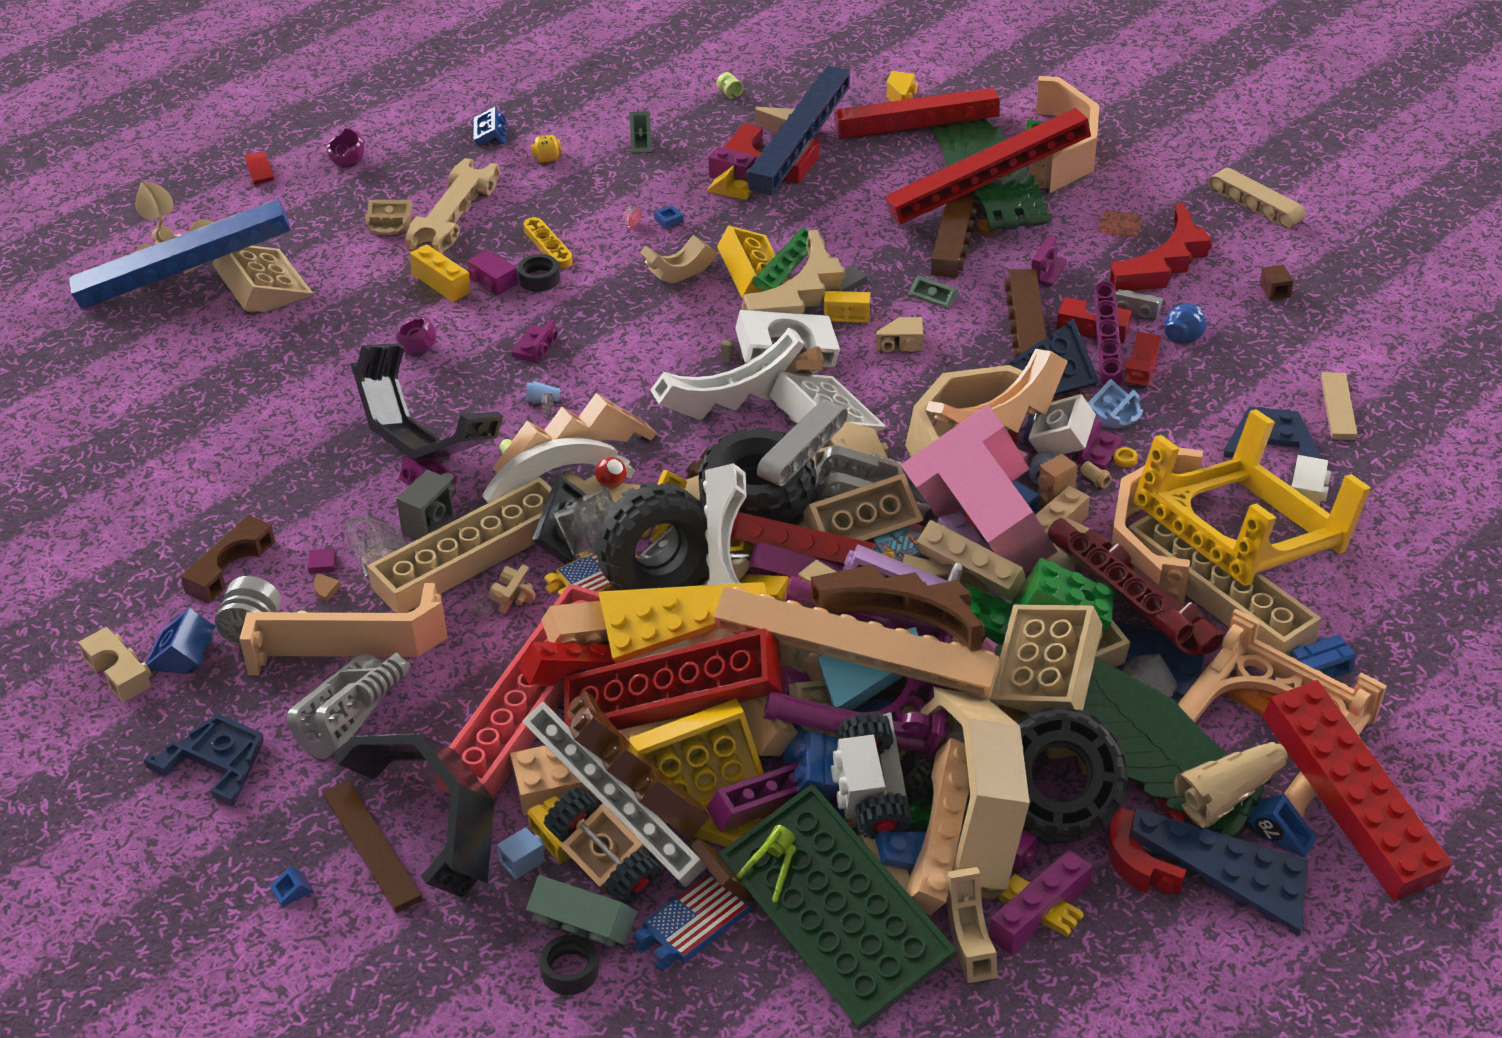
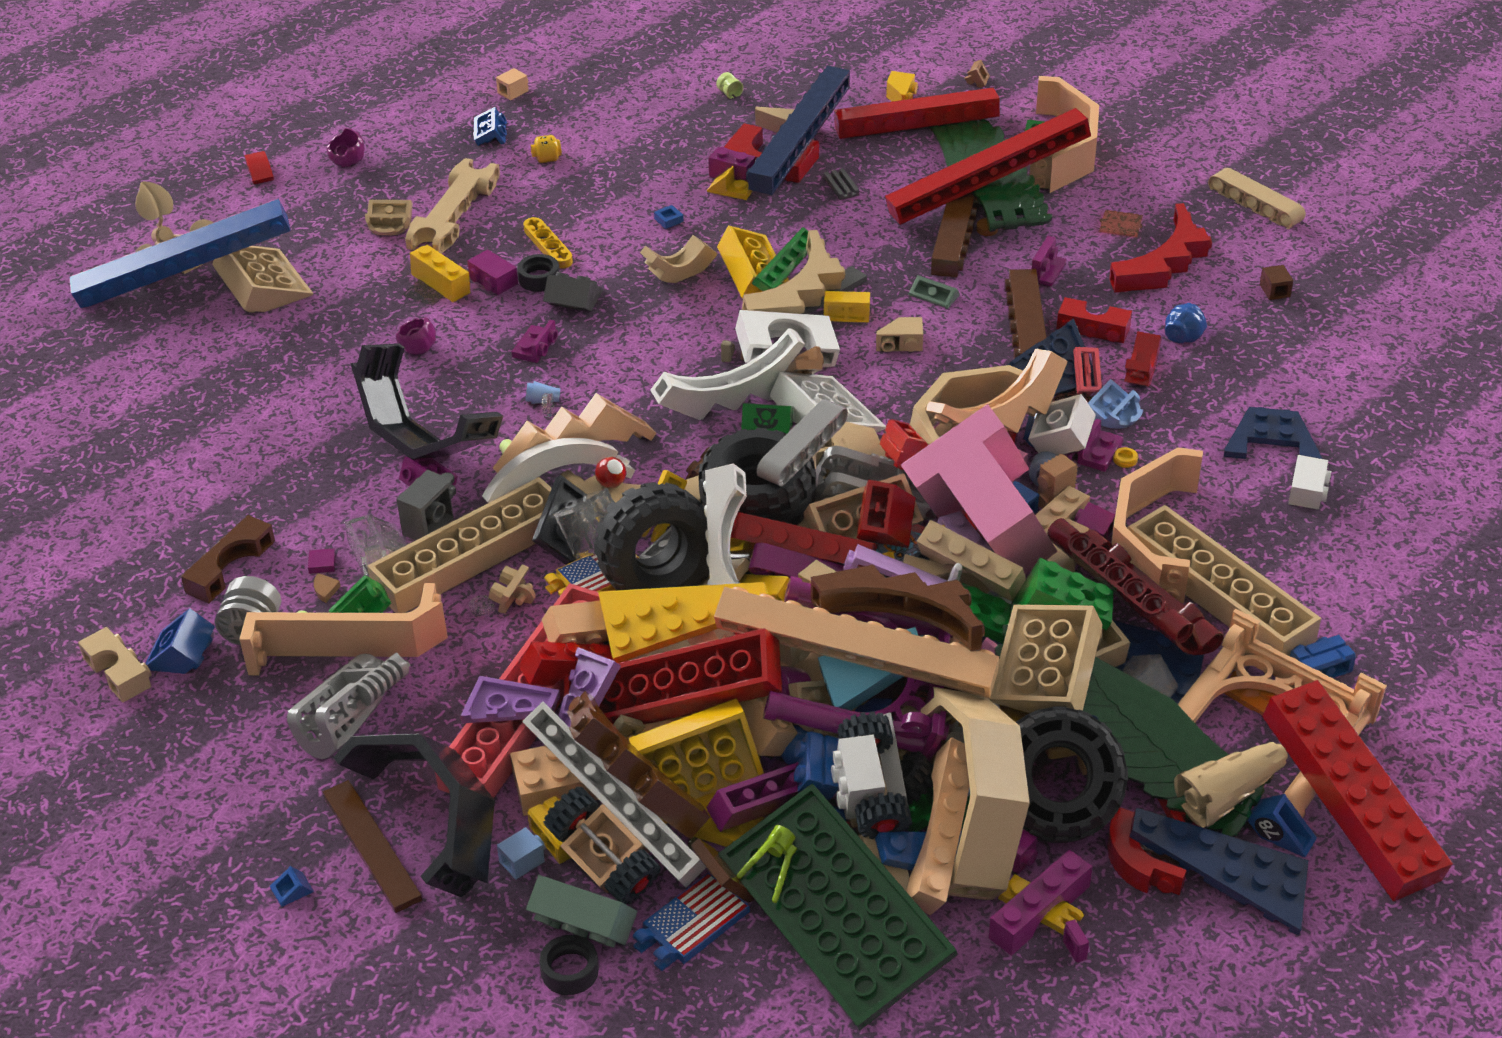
(218, 745): dark blue wing -> none
(363, 597): none -> green hinge
(505, 700): none -> medium lavender wing
(512, 84): none -> light nougat brick
(572, 292): none -> dark grey slope
(592, 675): none -> medium lavender wing
(628, 725): none -> dark tan tile
(632, 216): tile -> none
(640, 131): sand green slope -> none
(767, 416): none -> green brick
(838, 177): none -> dark grey tile
(886, 514): none -> red slope
(901, 442): none -> red brick
(968, 926): tan arch -> none
(977, 74): none -> medium nougat tile
(1075, 941): none -> magenta tile
(1088, 389): none -> coral tile
(1096, 518): none -> magenta brick
(1100, 477): tan pin -> none
(1108, 325): magenta beam -> none
(1140, 304): light grey bracket -> none
(1169, 498): yellow arch -> none
(1338, 406): tan tile -> none

